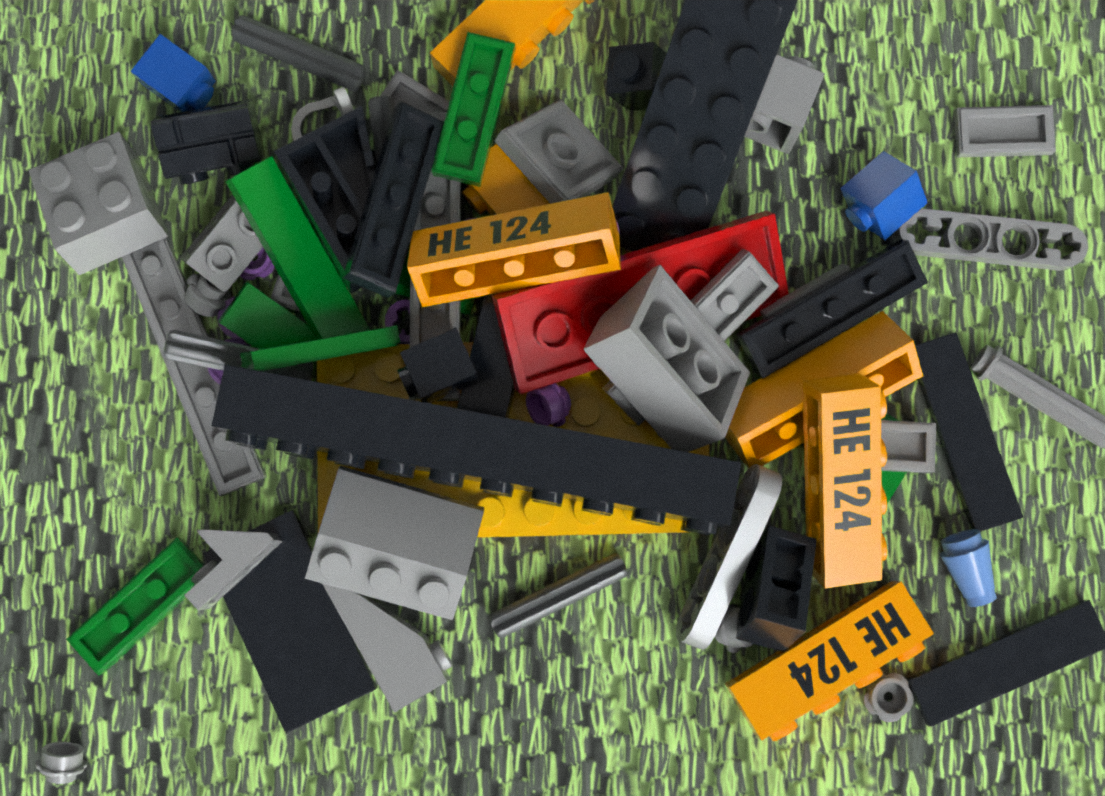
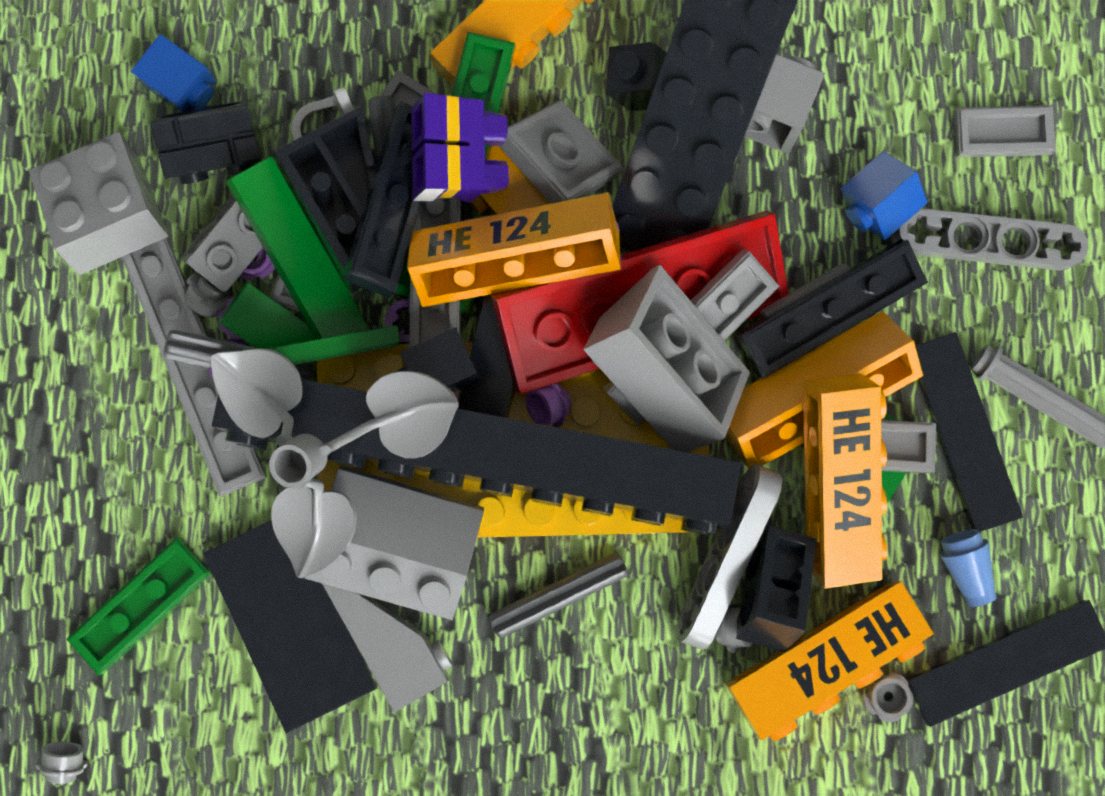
(239, 555): light grey slope -> none
(298, 53): dark grey axle -> none
(310, 523): none -> light grey plant
(451, 149): none -> dark purple hips

